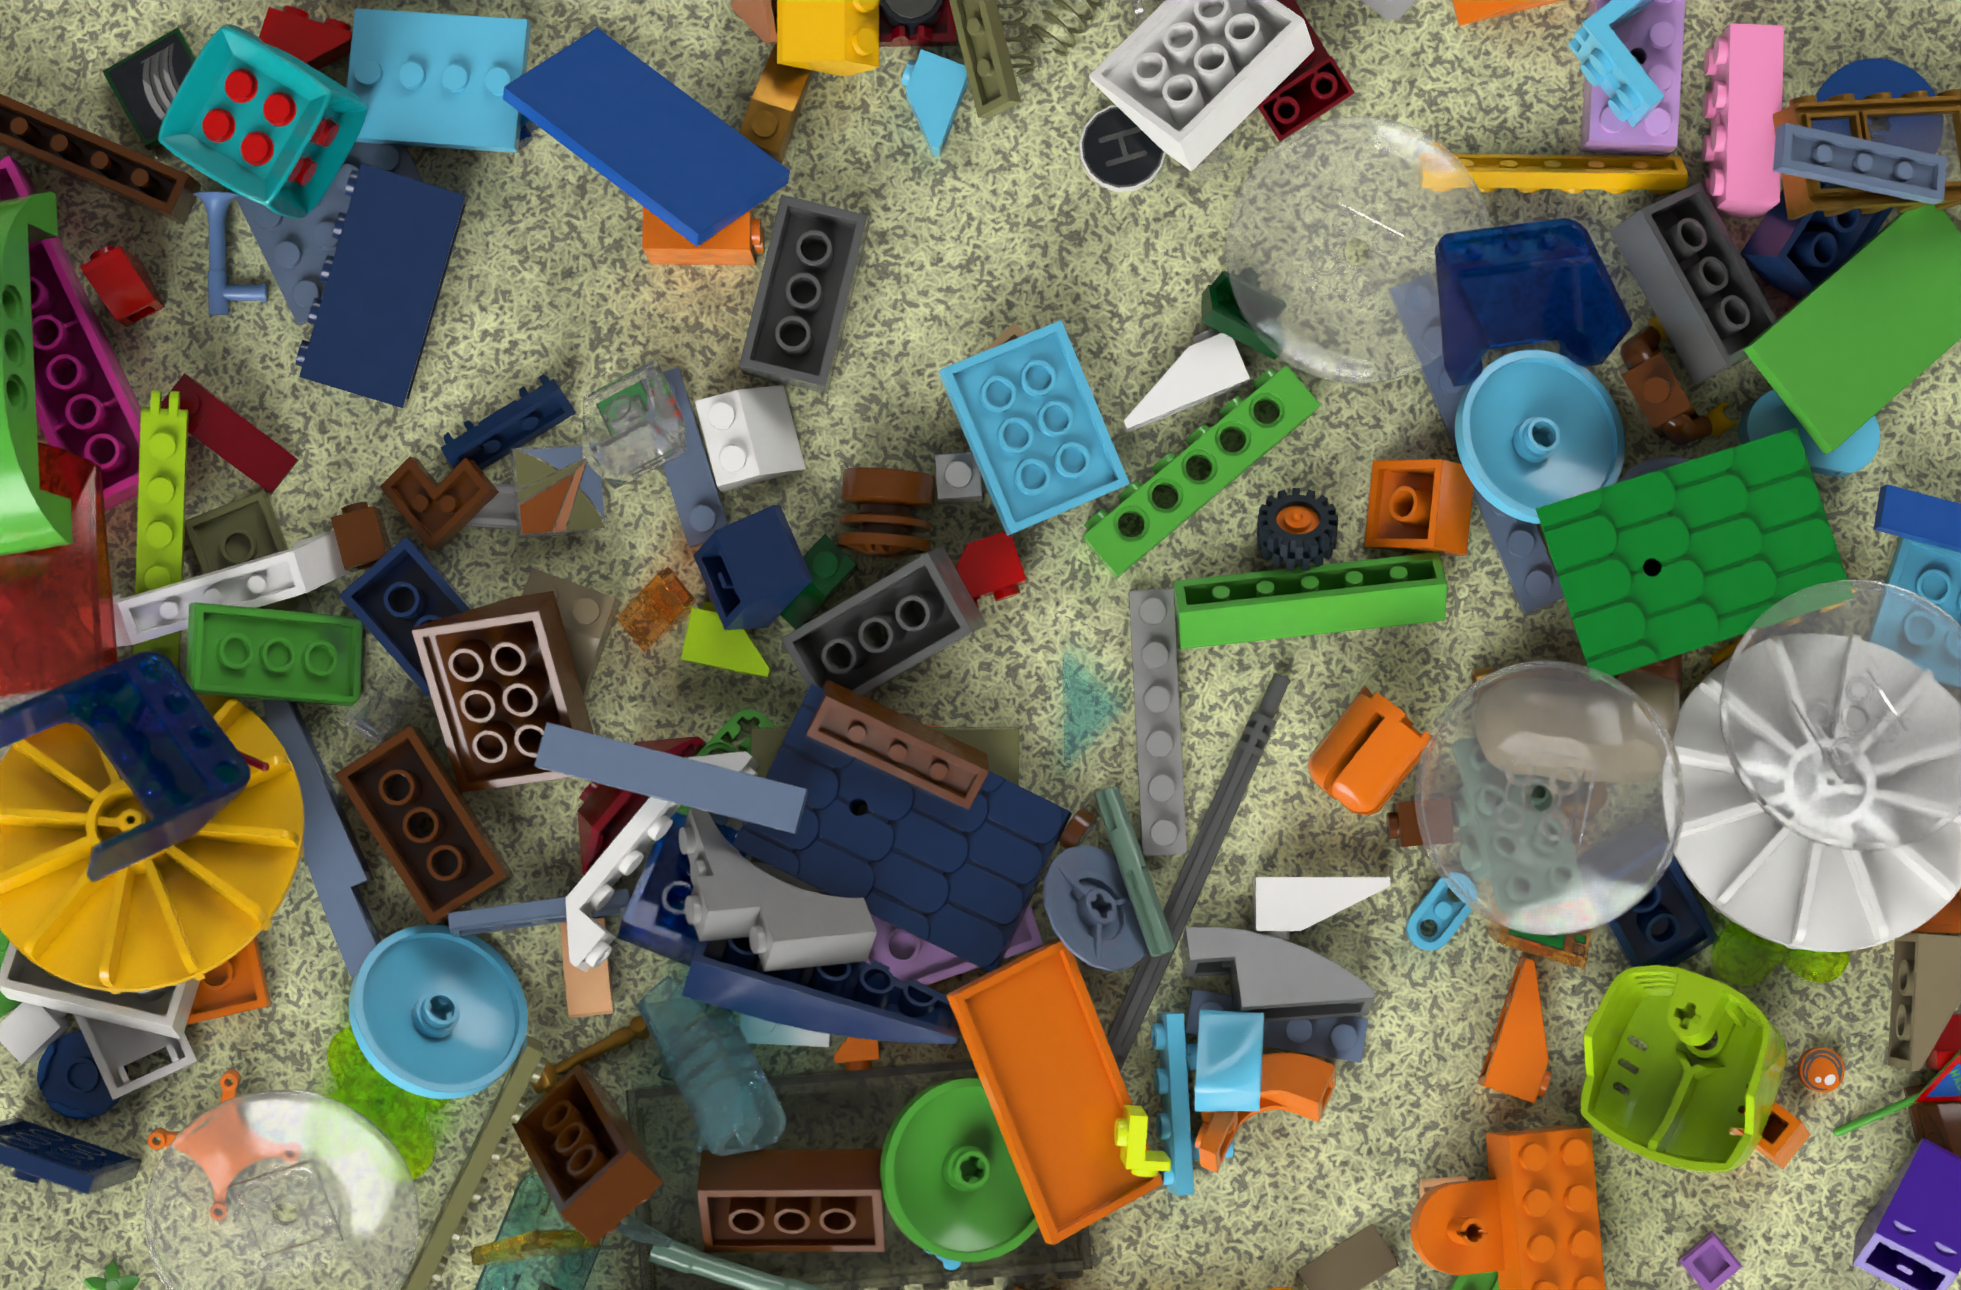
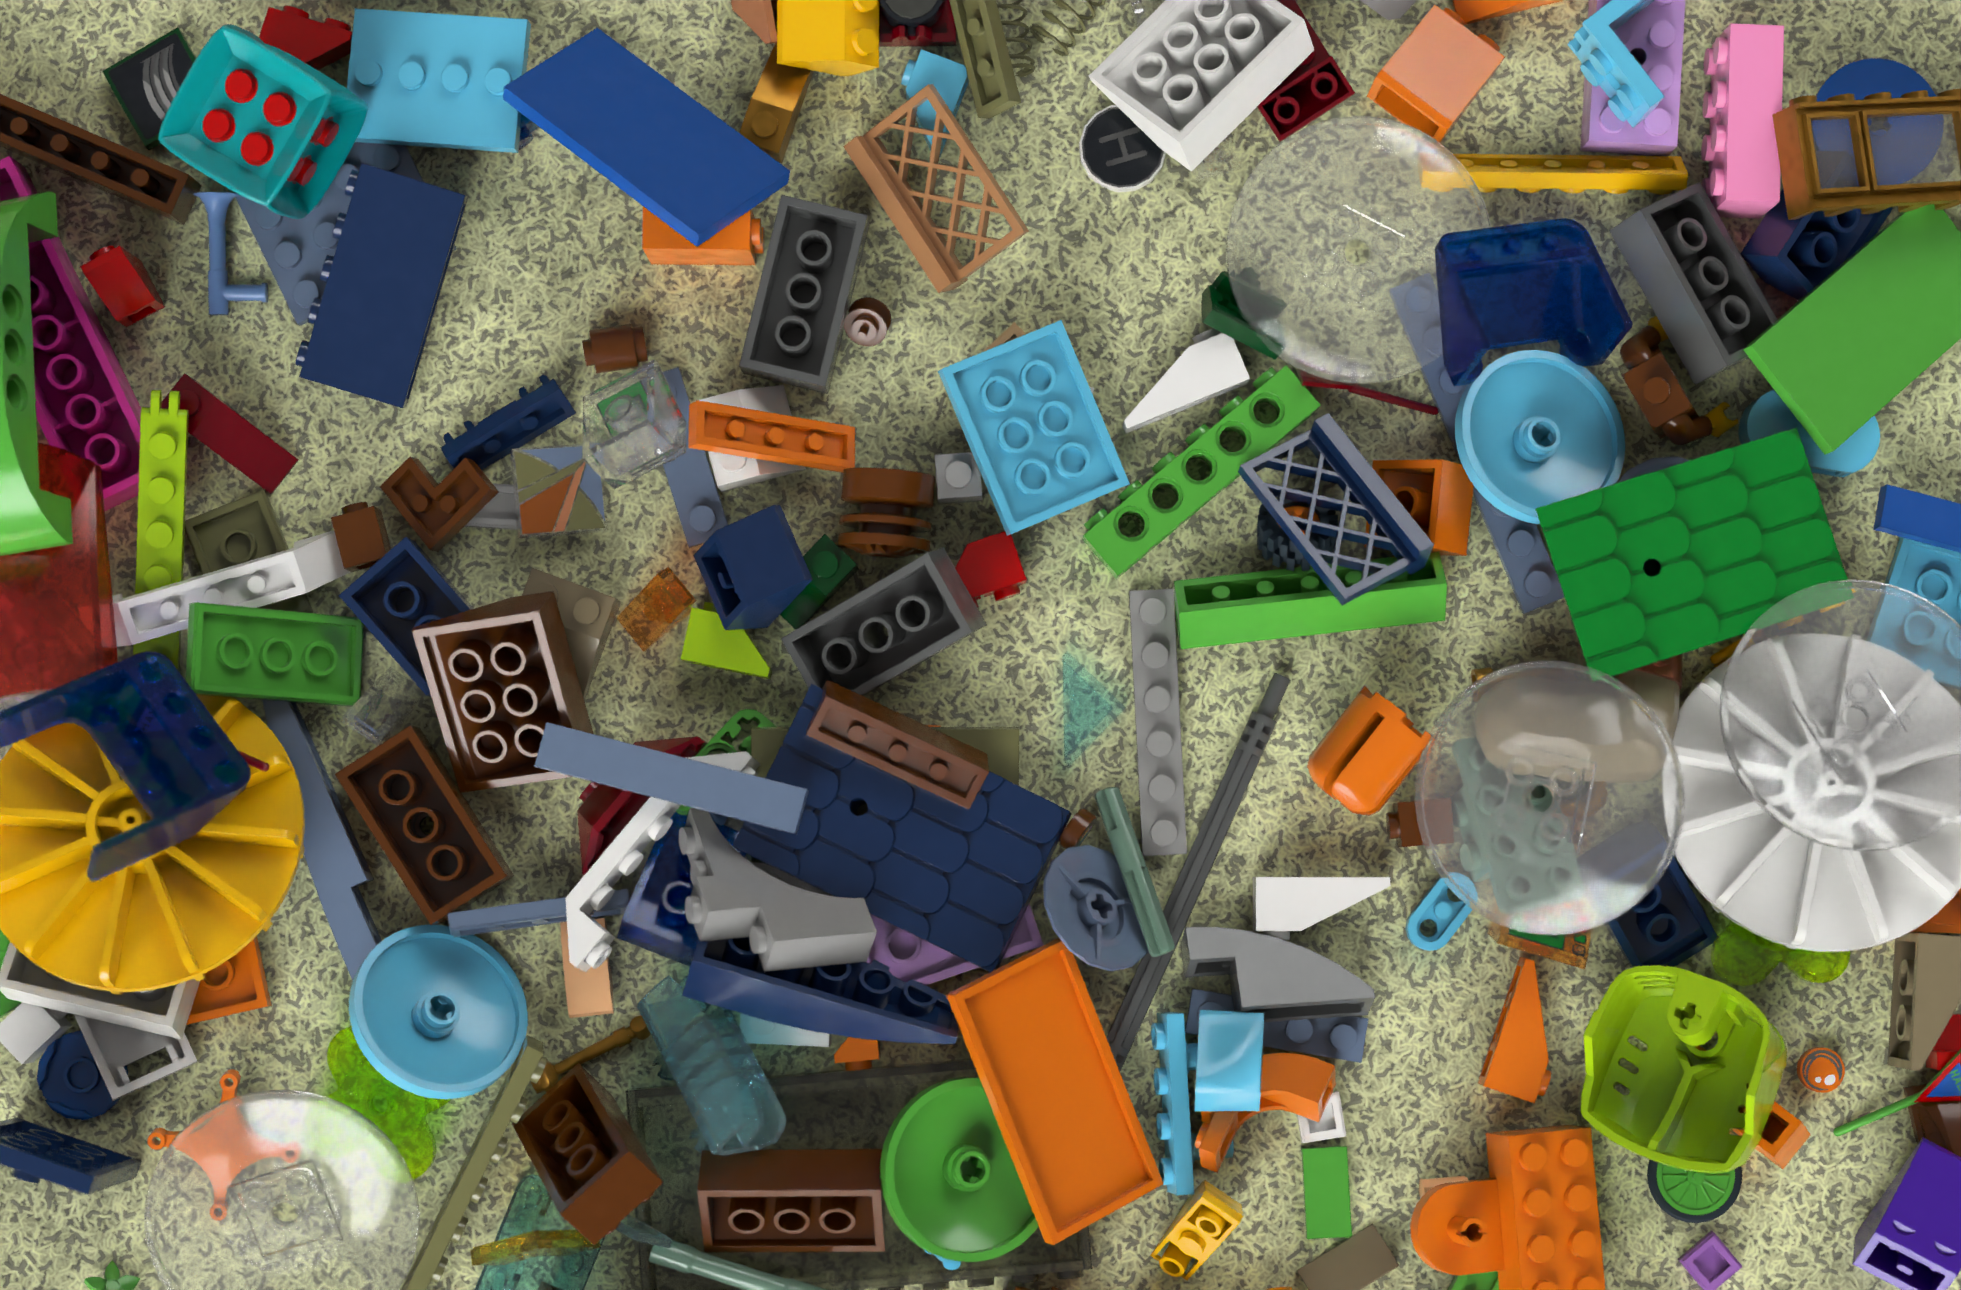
(615, 348): none -> reddish brown brick
(771, 436): none -> orange plate
(867, 321): none -> reddish brown wheel
(914, 218): none -> medium nougat fence
(1131, 1136): neon yellow bracket -> none
(1198, 1230): none -> yellow slope
(1309, 380): none -> dark red piece
(1326, 1192): none -> bright green tile
(1330, 1125): none -> white tile
(1368, 499): none -> dark blue fence
(1436, 73): none -> orange slope
(1693, 1195): none -> bright green wheel
(1859, 163): sand blue plate -> none

